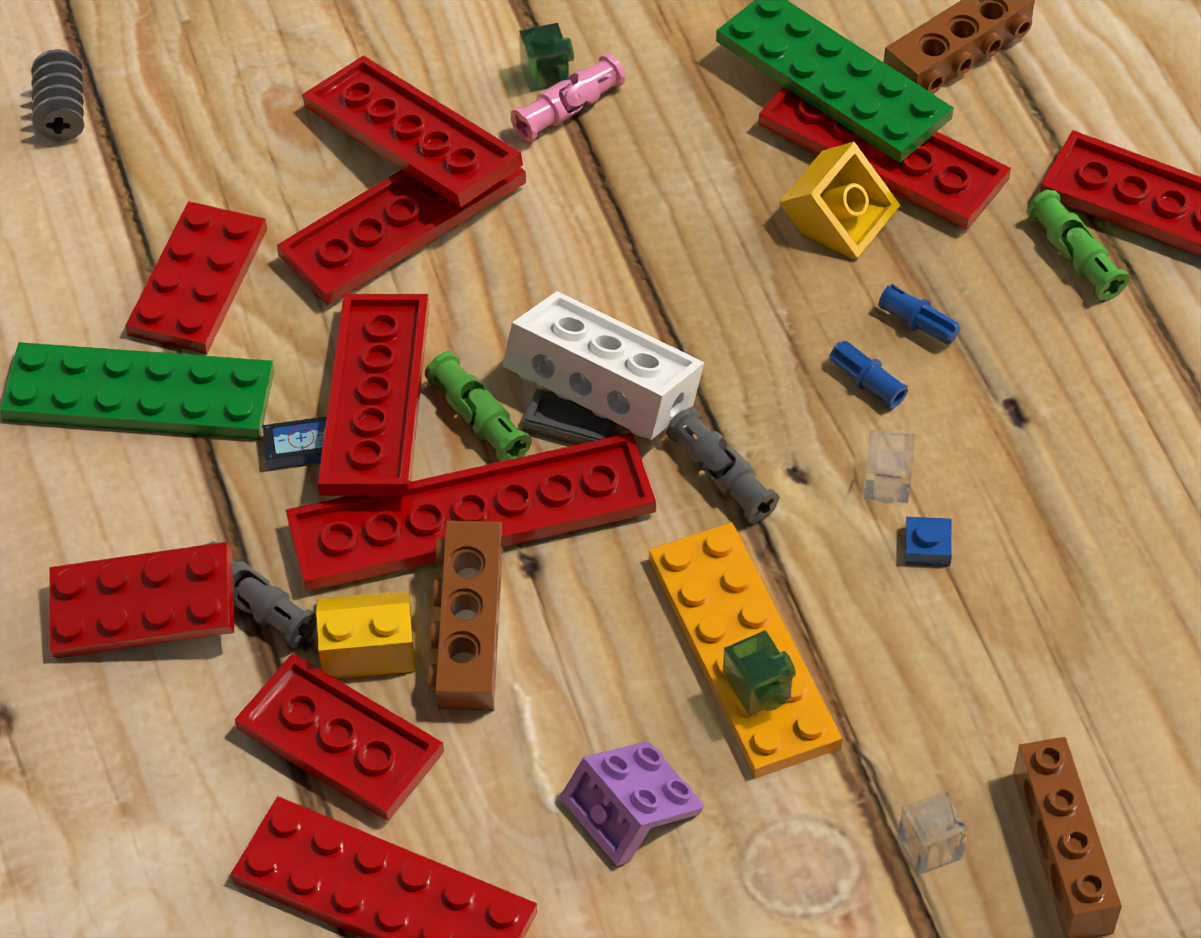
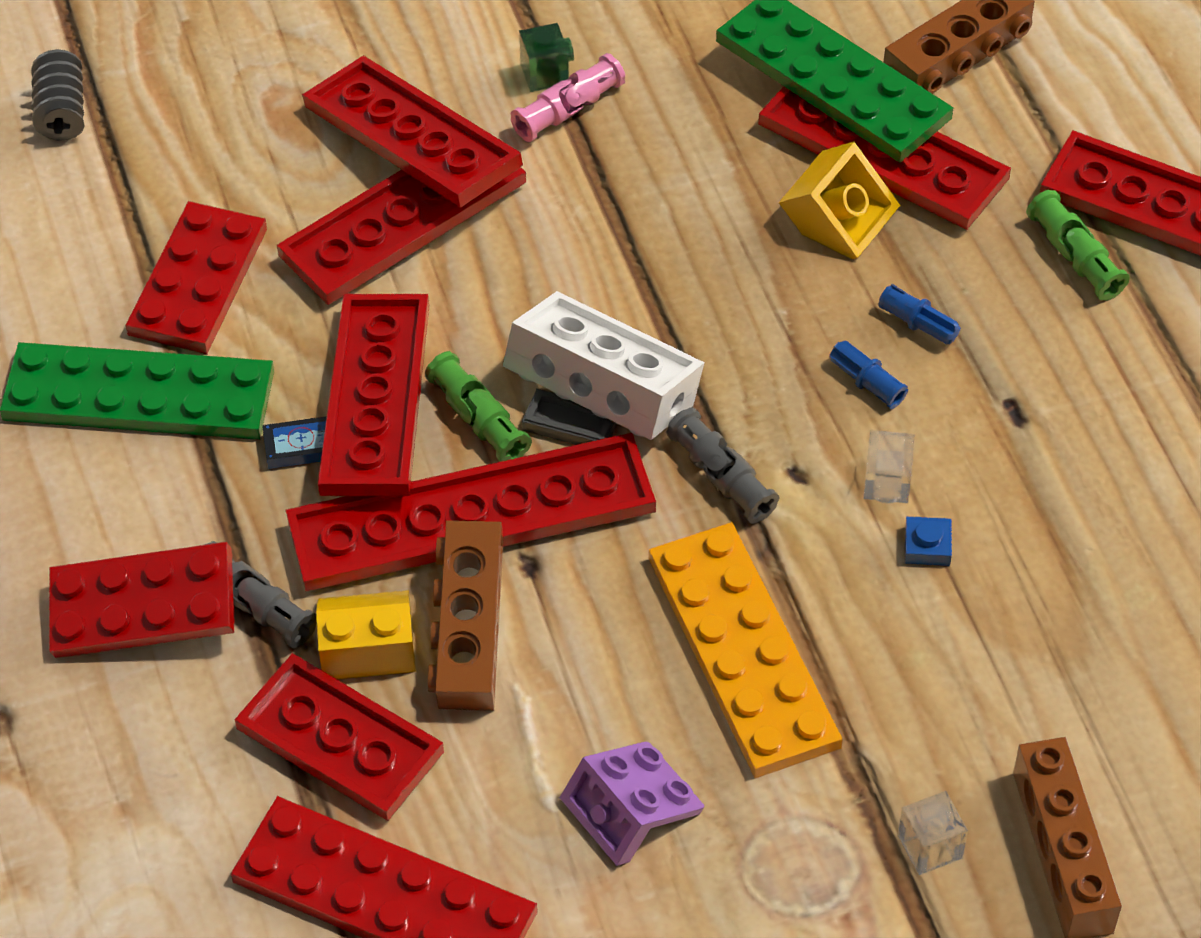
(758, 673): clear green brick -> none

